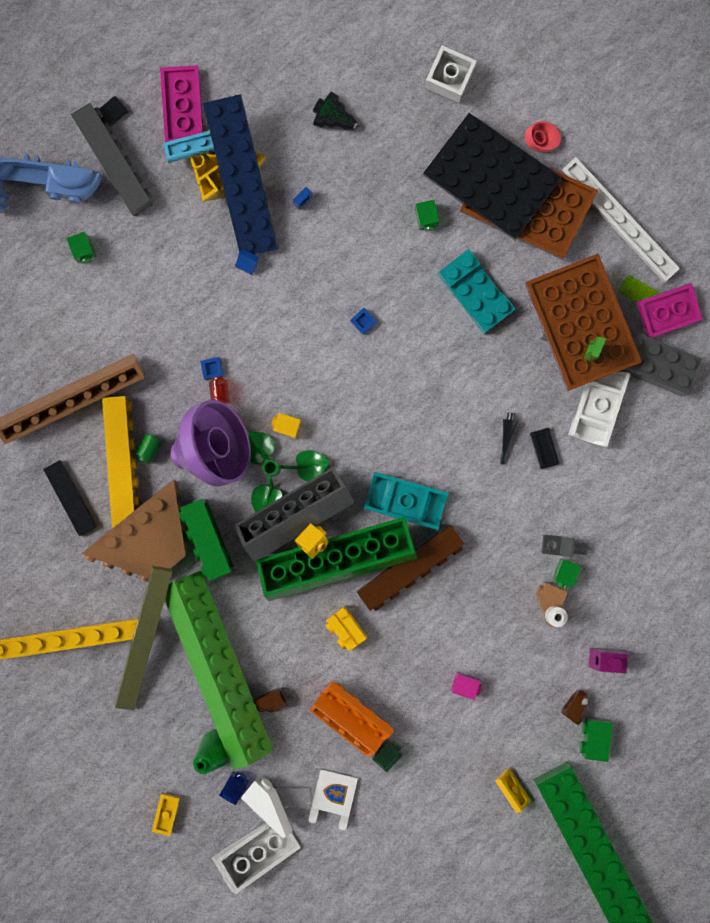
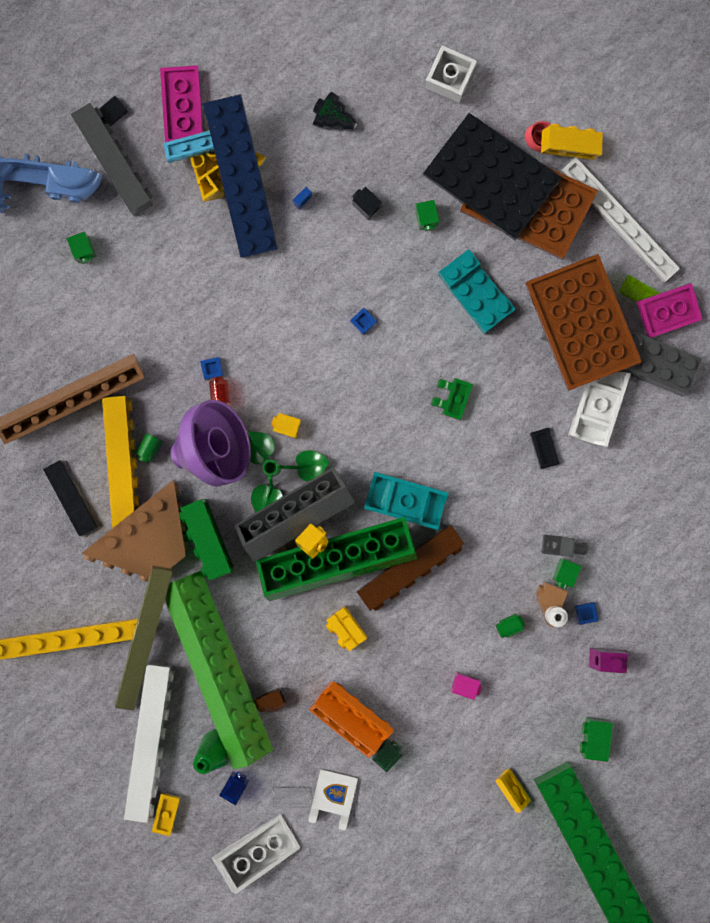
(148, 742): none -> white brick
(246, 261): blue tile -> none
(266, 803): white slope -> none
(366, 202): none -> black brick
(456, 400): none -> green plate
(508, 429): black piece -> none
(510, 626): none -> green brick
(571, 142): none -> yellow brick
(576, 707): reddish brown rock -> none
(586, 613): none -> blue tile
(594, 349): bright green tile -> none

